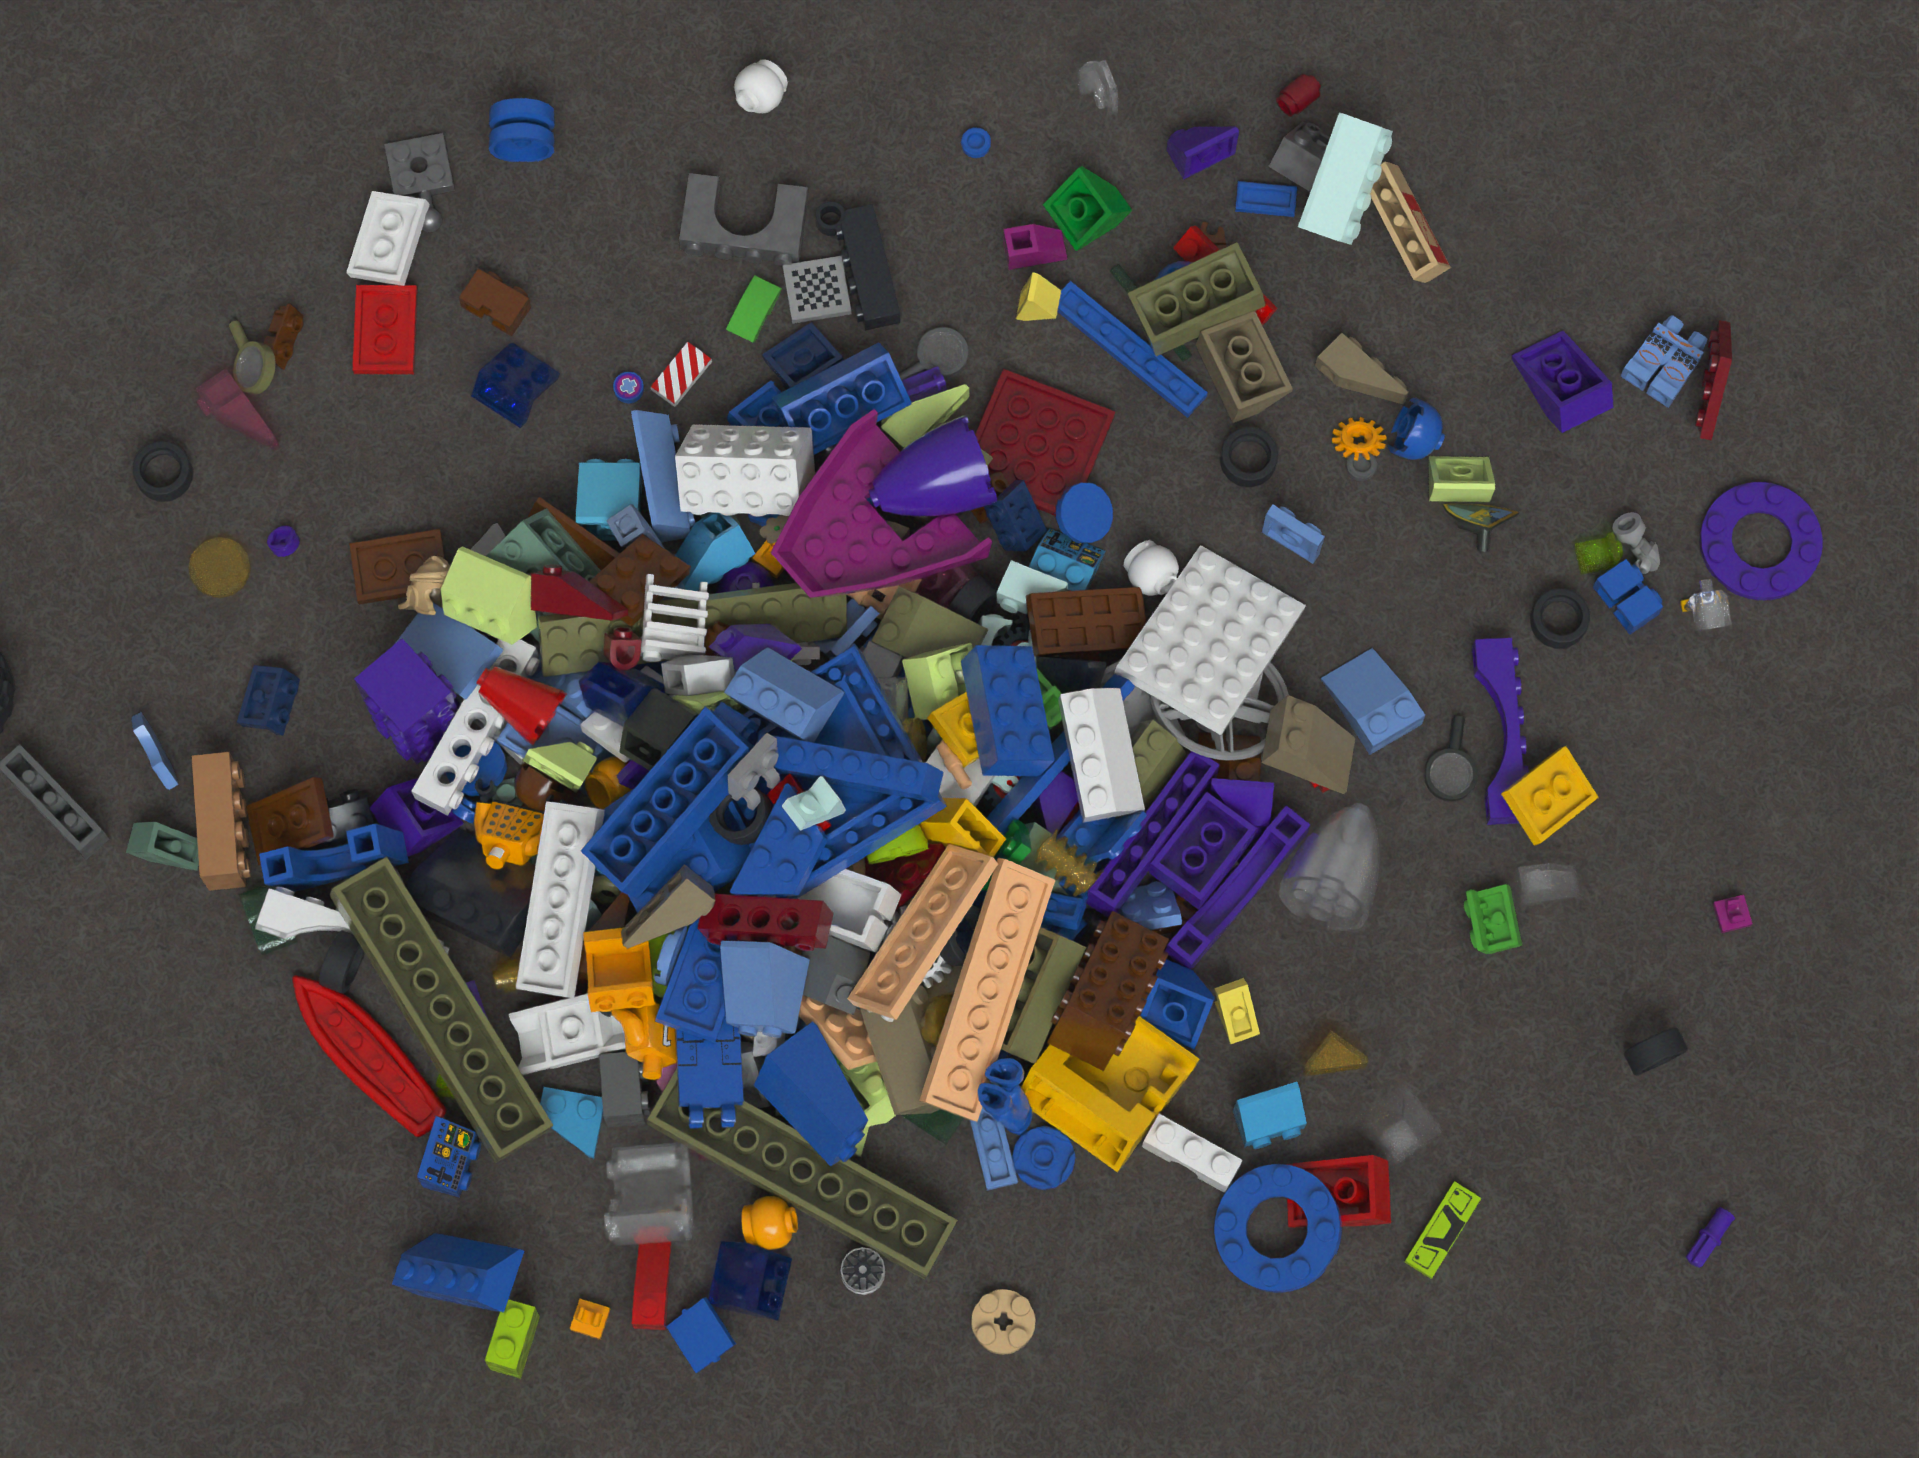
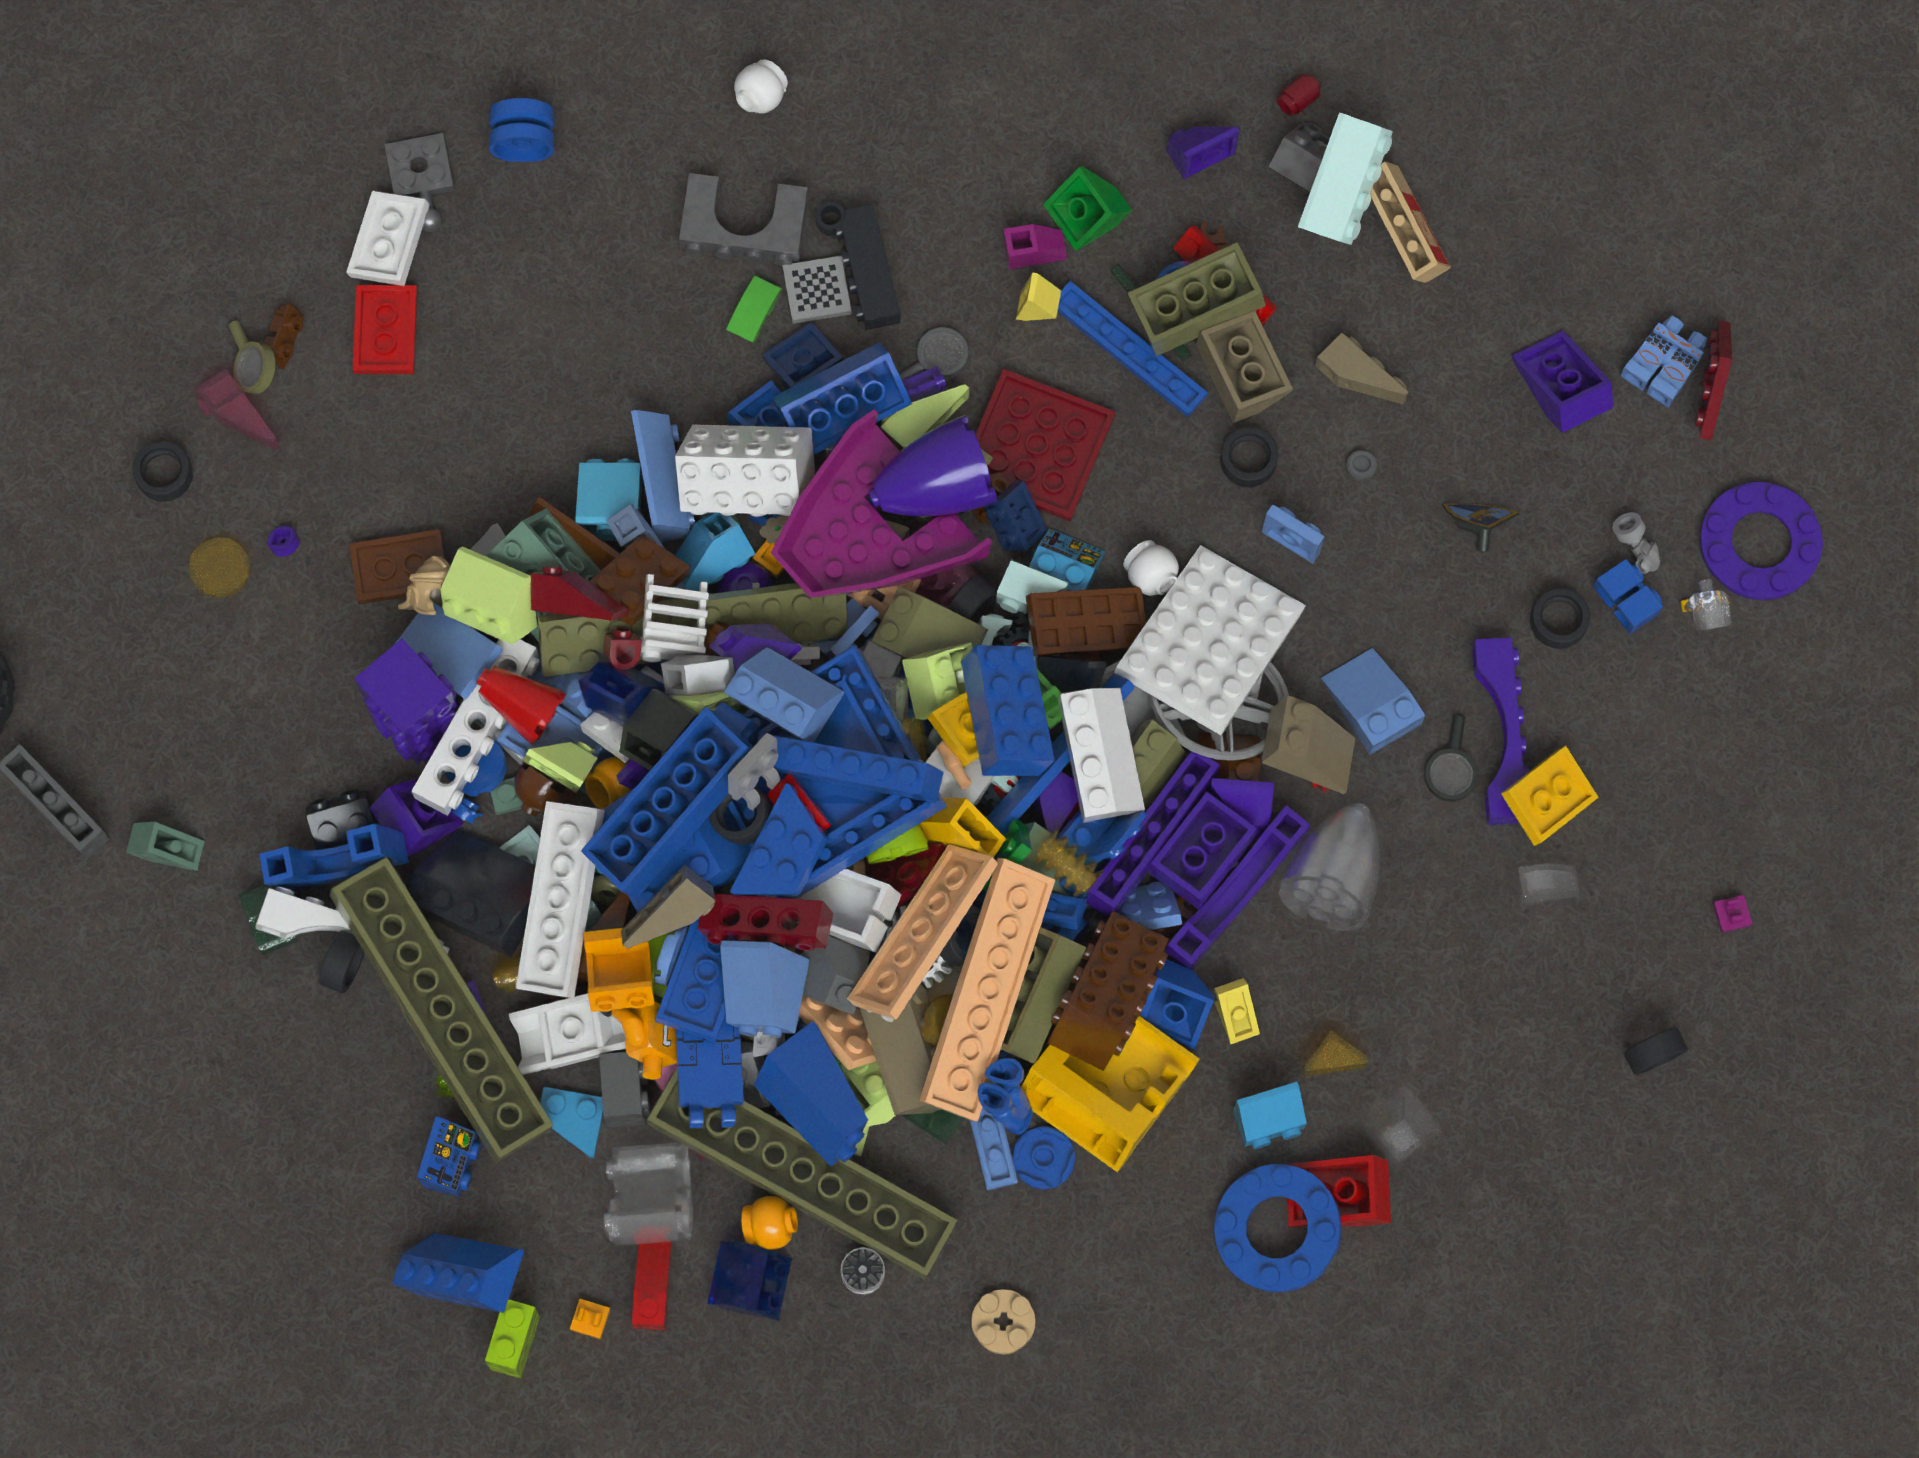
(154, 751): medium blue tile -> none
(219, 821): medium nougat brick -> none
(268, 699): dark blue bracket -> none
(291, 818): reddish brown plate -> none
(368, 1055): red piece -> none
(491, 297): reddish brown brick -> none
(506, 829): light orange torso -> none
(513, 383): clear blue bracket -> none
(628, 387): tile -> none
(681, 374): tile -> none
(701, 1335): blue piece -> none
(814, 805): light aqua slope -> none
(976, 142): blue tile -> none
(1084, 513): blue tile -> none
(1097, 77): clear bracket -> none
(1202, 1157): white arch -> none
(1266, 199): blue tile -> none
(1356, 429): light orange gear -> none
(1420, 428): blue cylinder -> none
(1442, 1230): lime tile -> none
(1460, 479): yellowish green slope -> none
(1493, 919): bright green bracket -> none
(1598, 554): clear neon green bracket -> none
(1710, 1237): dark purple axle -> none

